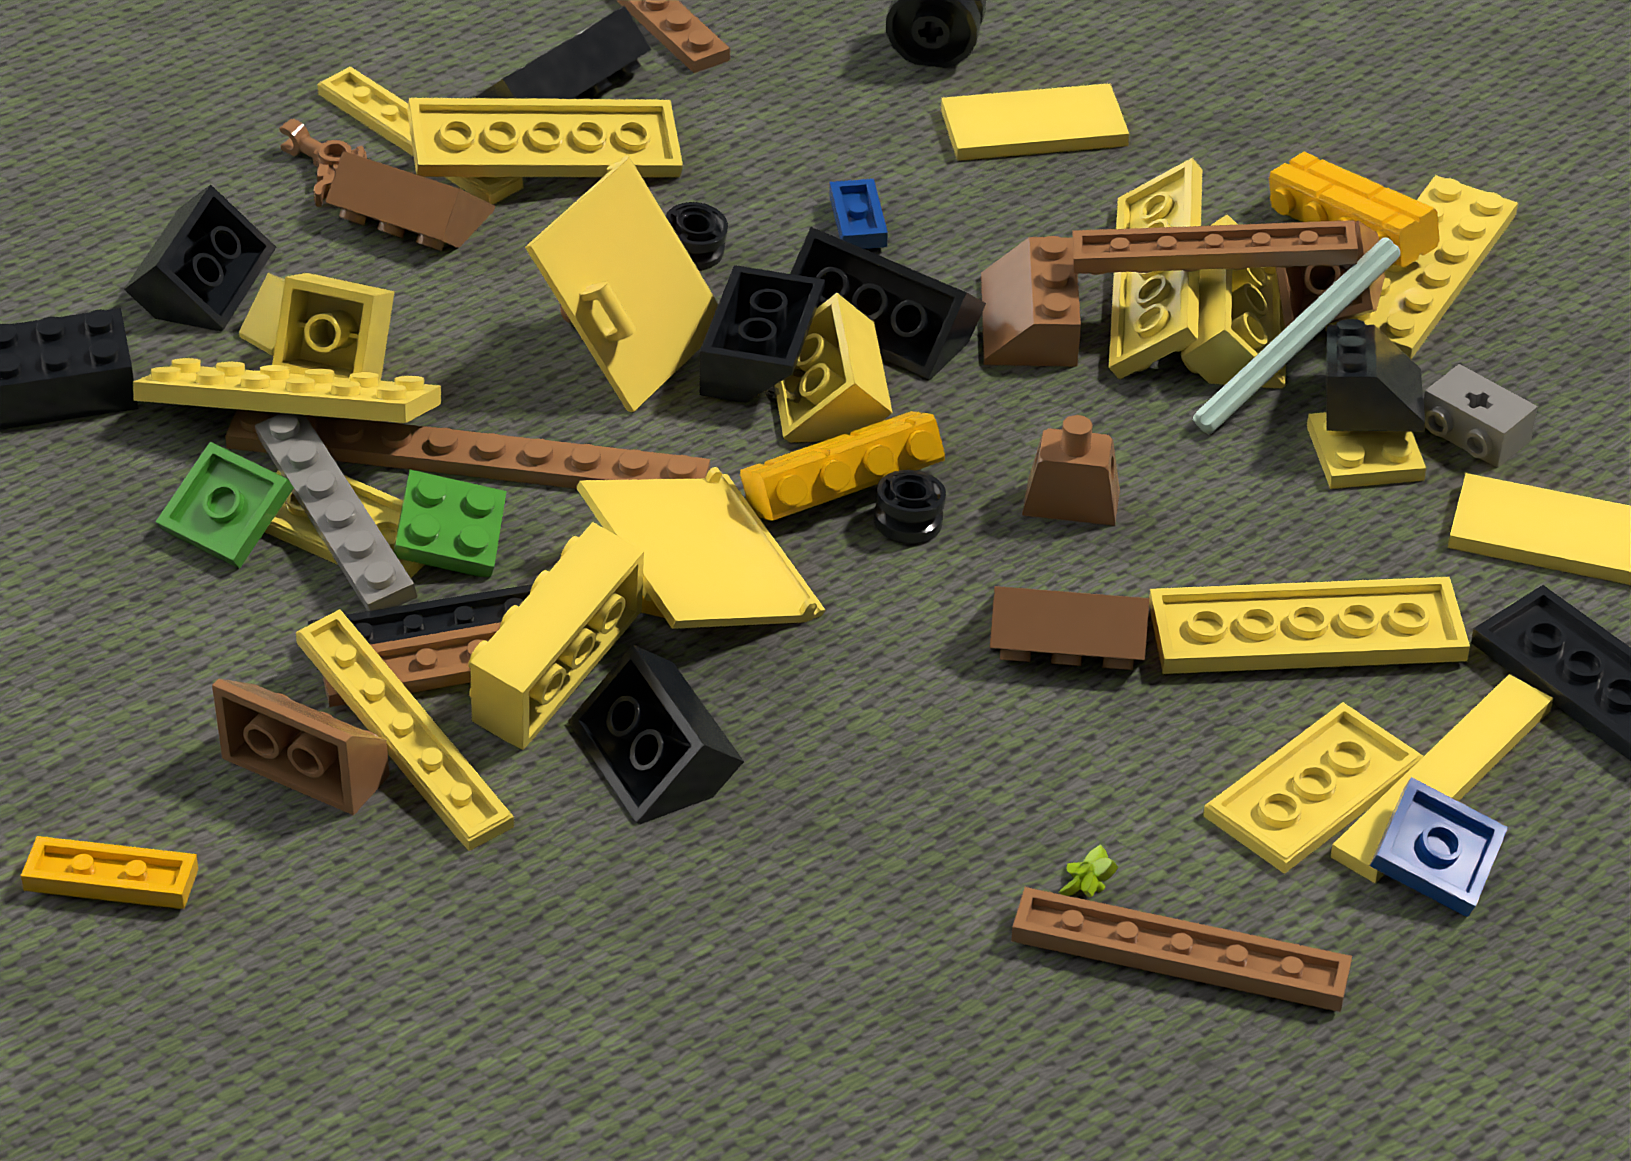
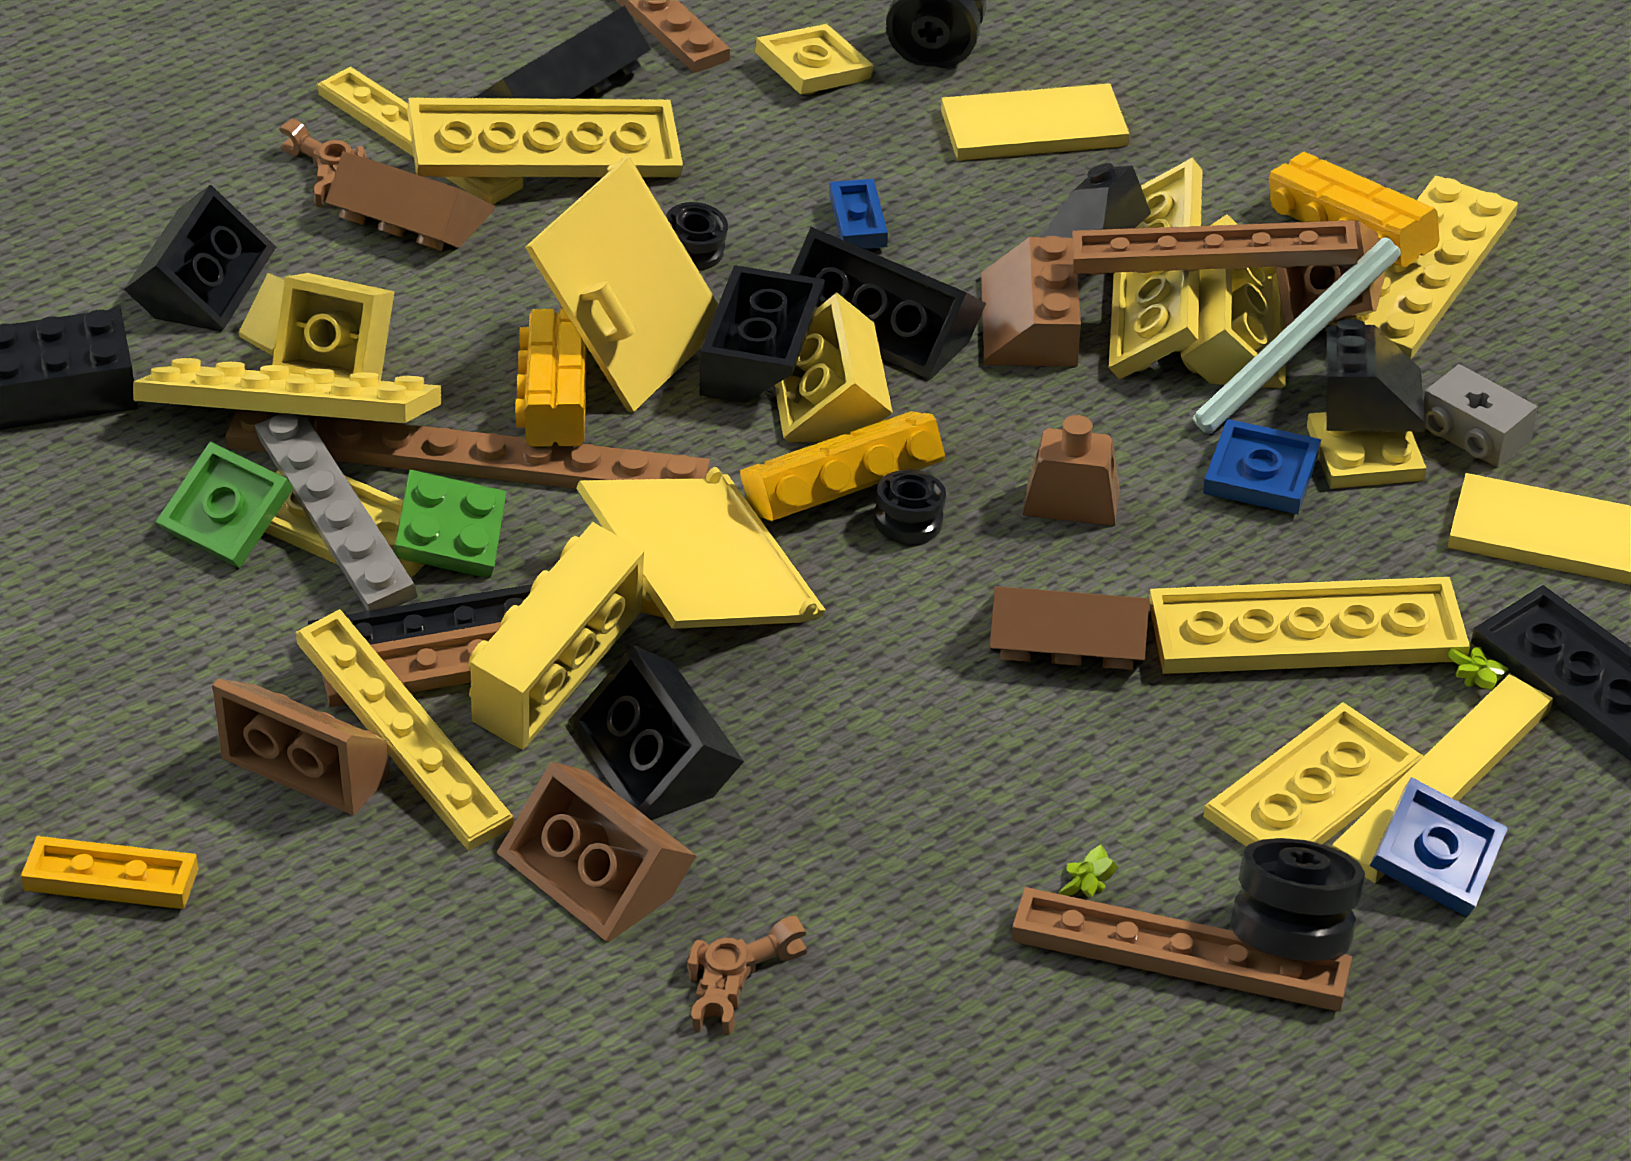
(551, 380): none -> yellow brick
(594, 851): none -> medium nougat slope
(730, 962): none -> medium nougat piece
(813, 59): none -> light yellow plate
(1104, 200): none -> black slope
(1262, 466): none -> blue plate
(1297, 899): none -> black wheel
(1477, 668): none -> lime plant

